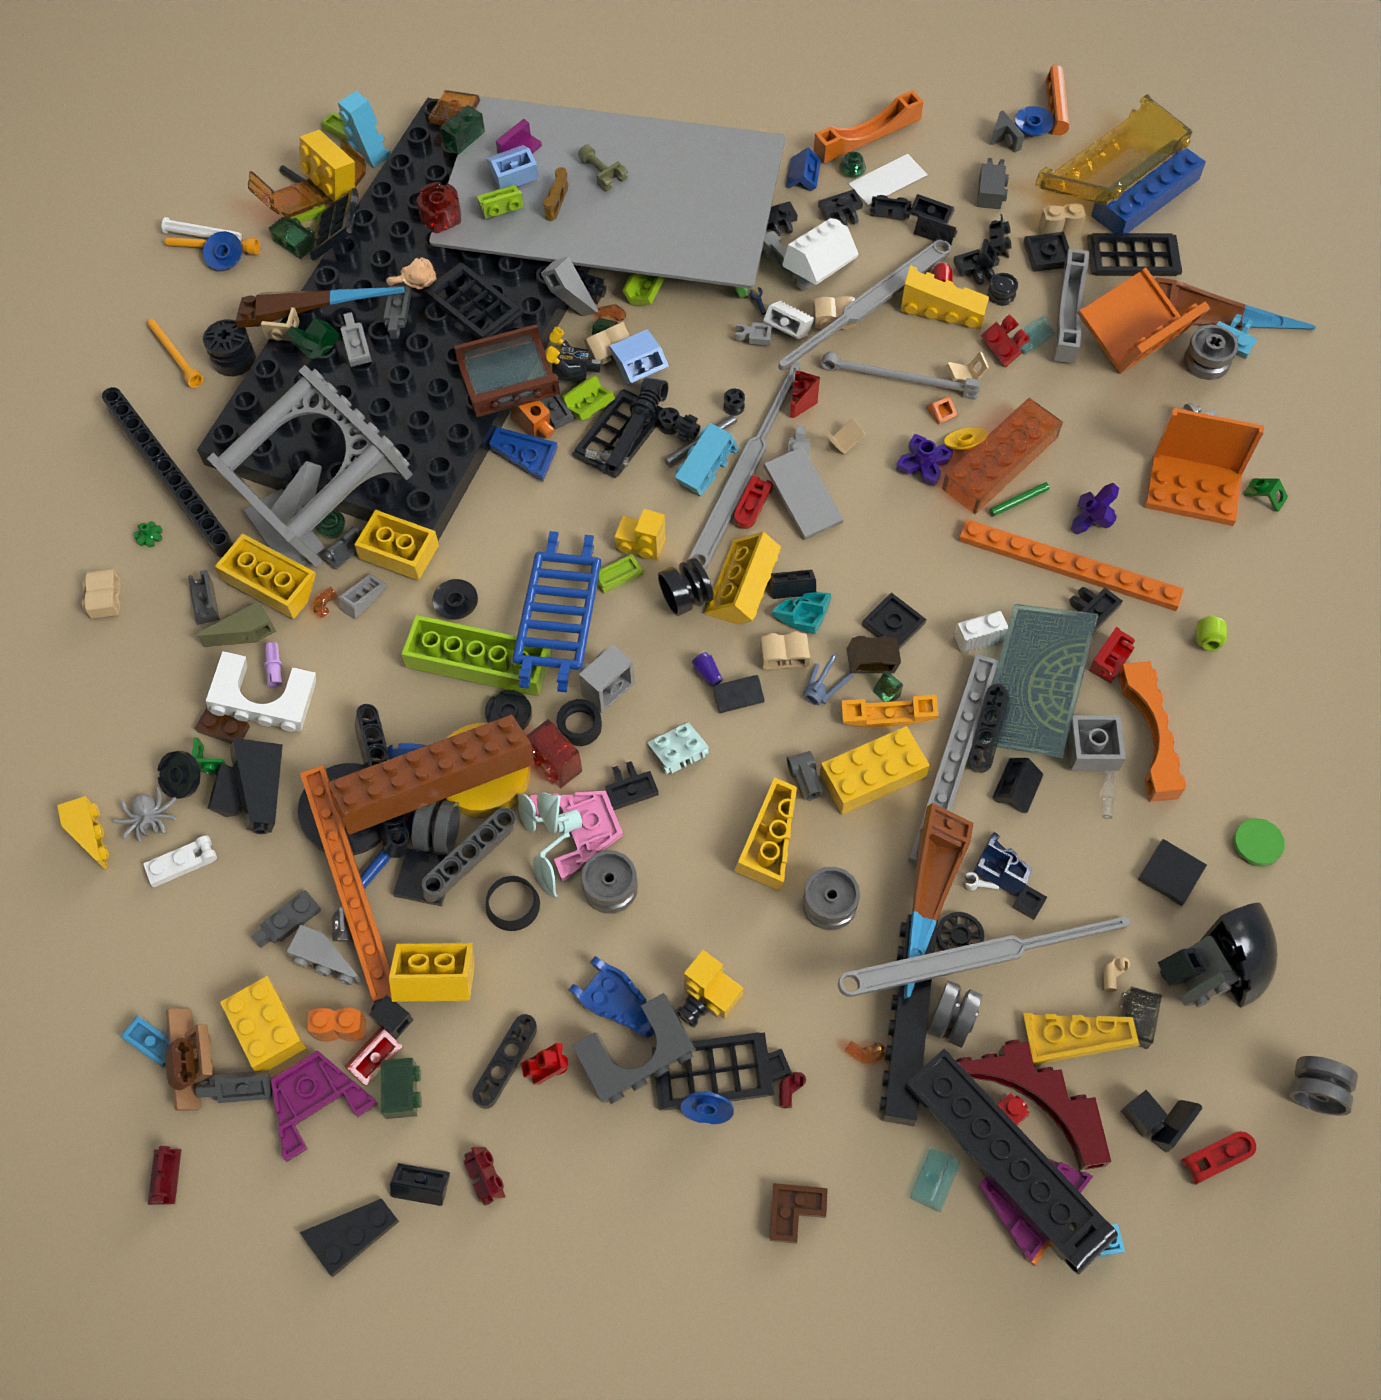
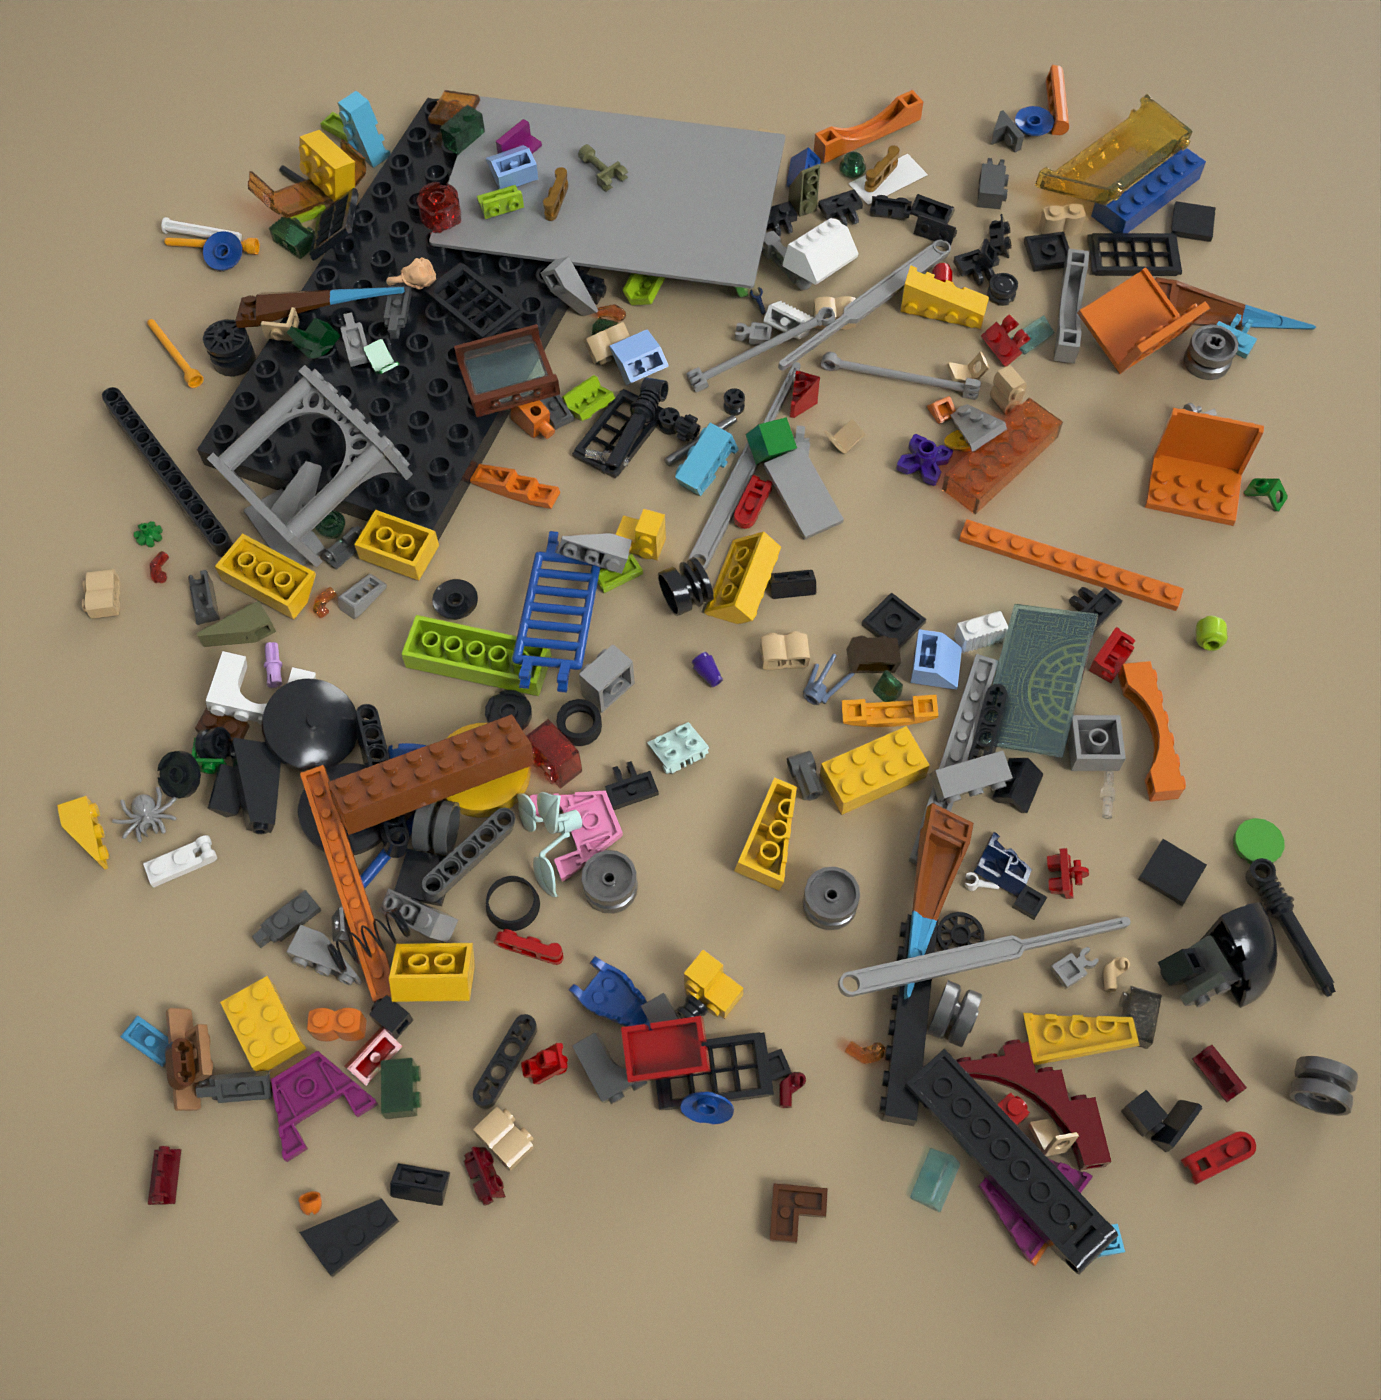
(155, 565): none -> clear red arm
(213, 743): none -> black wheel
(309, 724): none -> black dish
(310, 1202): none -> orange hinge
(337, 956): none -> black piece
(379, 357): none -> bracket
(420, 916): none -> light grey slope
(504, 1138): none -> tan brick
(514, 486): none -> orange slope
(525, 451): blue wing -> none
(529, 947): none -> red plate
(568, 361): black torso -> none
(597, 549): none -> light grey slope
(666, 1051): none -> red piece
(698, 379): none -> light grey hinge
(738, 694): black slope -> none
(770, 440): none -> green head
(804, 191): none -> olive slope
(804, 612): teal brick -> none
(882, 169): none -> pearl gold plate
(936, 660): none -> light blue slope
(971, 777): none -> light grey brick
(977, 425): none -> light grey wing
(1008, 389): none -> tan brick
(1019, 499): green bar -> none
(1049, 1138): none -> tan bracket
(1062, 863): none -> red hips
(1071, 970): none -> light grey plate
(1096, 509): dark purple plant -> none
(1193, 221): none -> black tile
(1219, 1073): none -> dark red hinge
(1280, 906): none -> black piece

